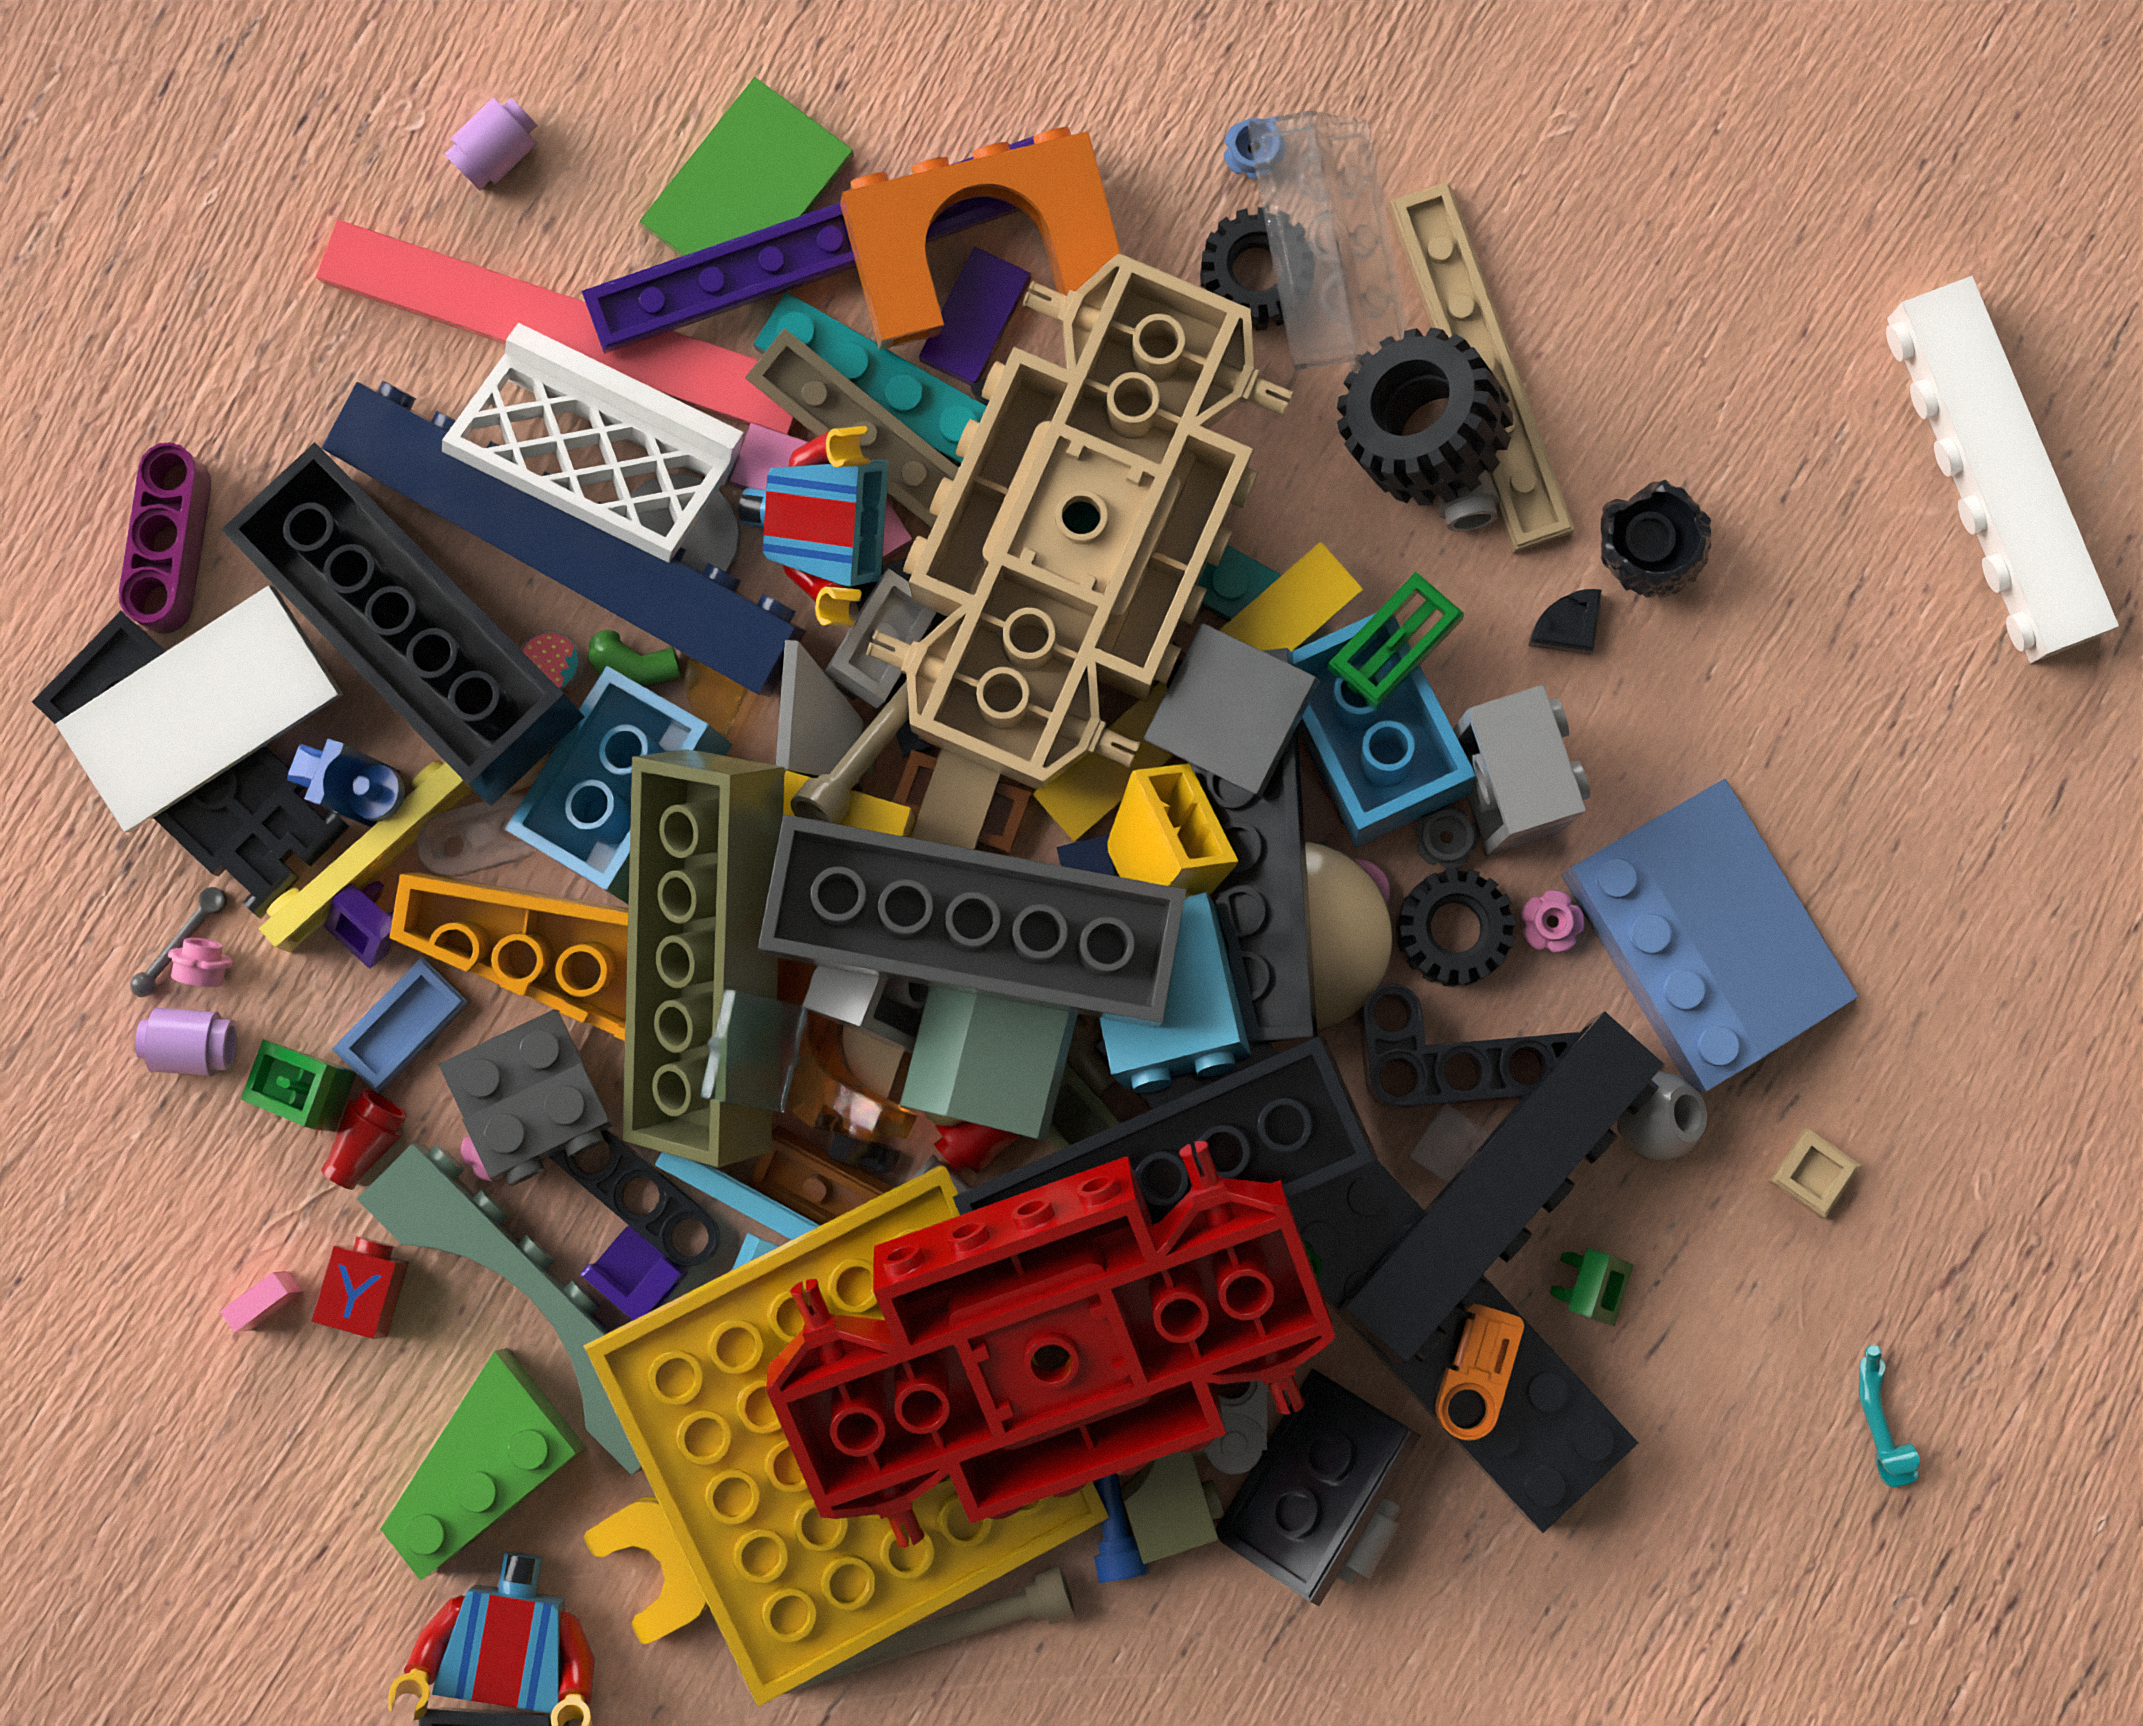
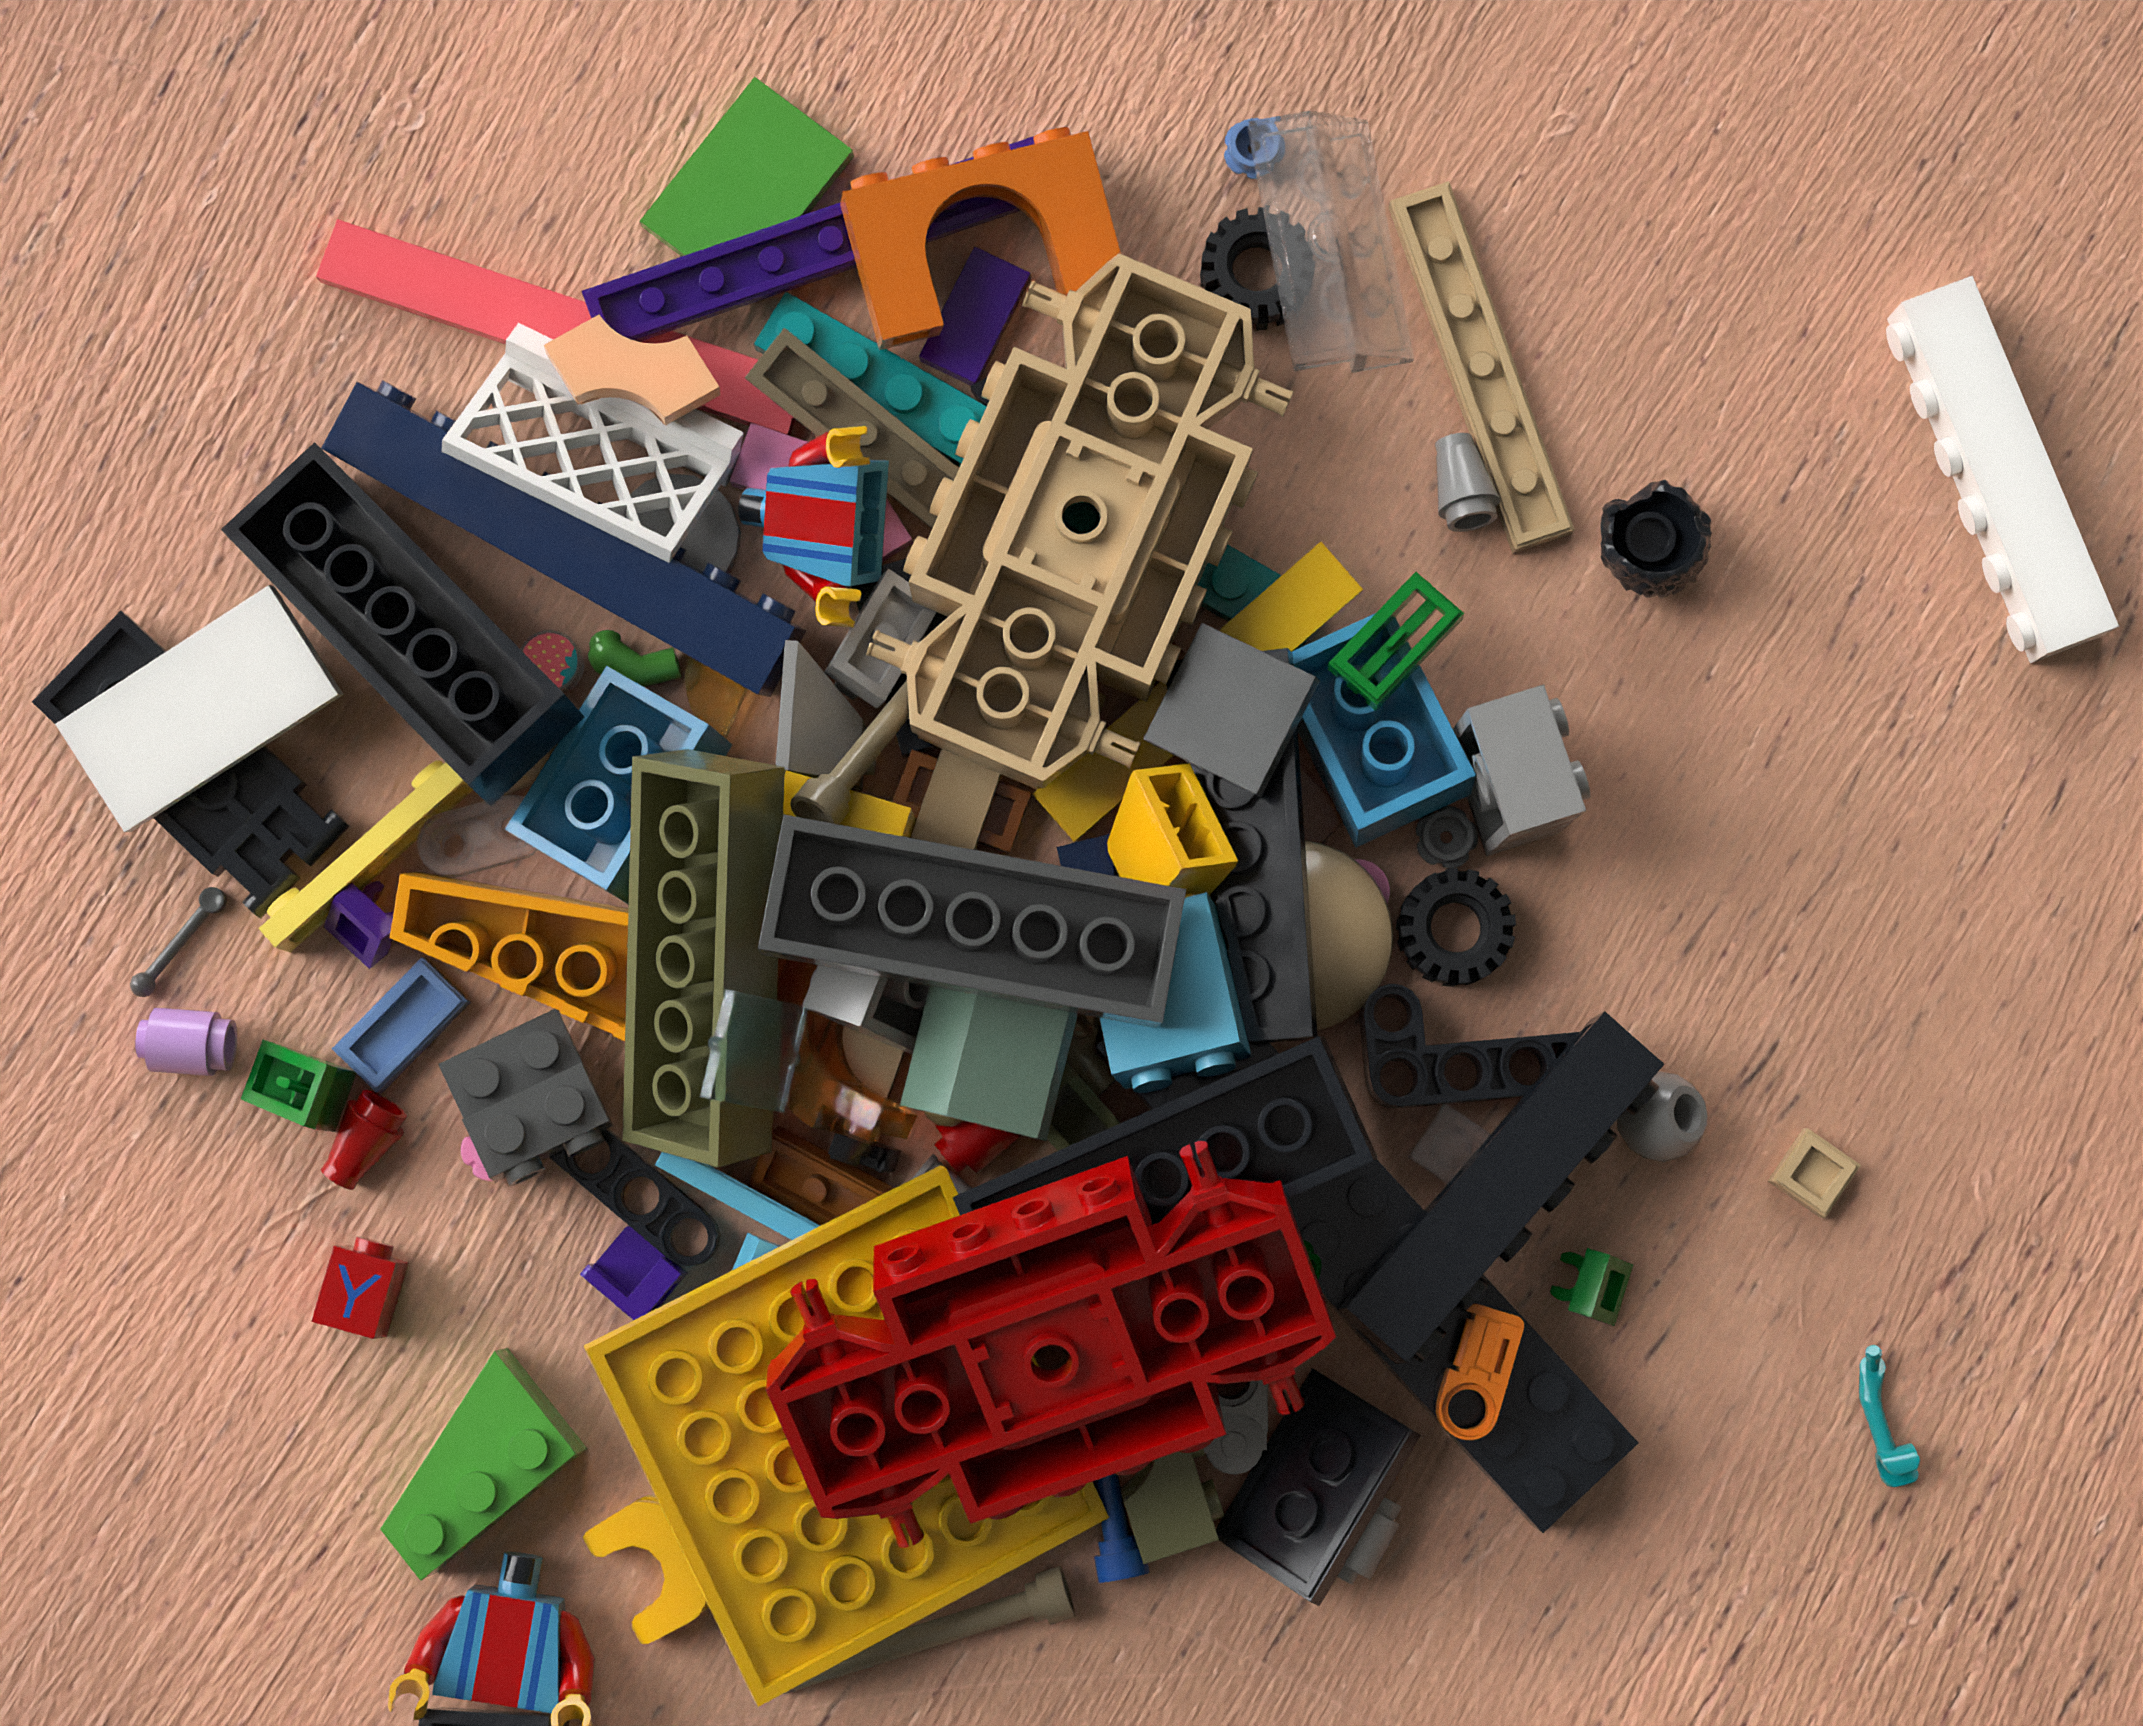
(151, 511): magenta beam -> none
(199, 962): bright pink plate -> none
(261, 1301): bright pink tile -> none
(348, 782): blue hips -> none
(432, 1208): sand green arch -> none
(492, 142): lavender brick -> none
(604, 364): none -> light nougat tile
(1400, 382): black tyre -> none
(1535, 917): bright pink plate -> none
(1569, 623): black tile -> none
(1709, 936): medium blue slope -> none

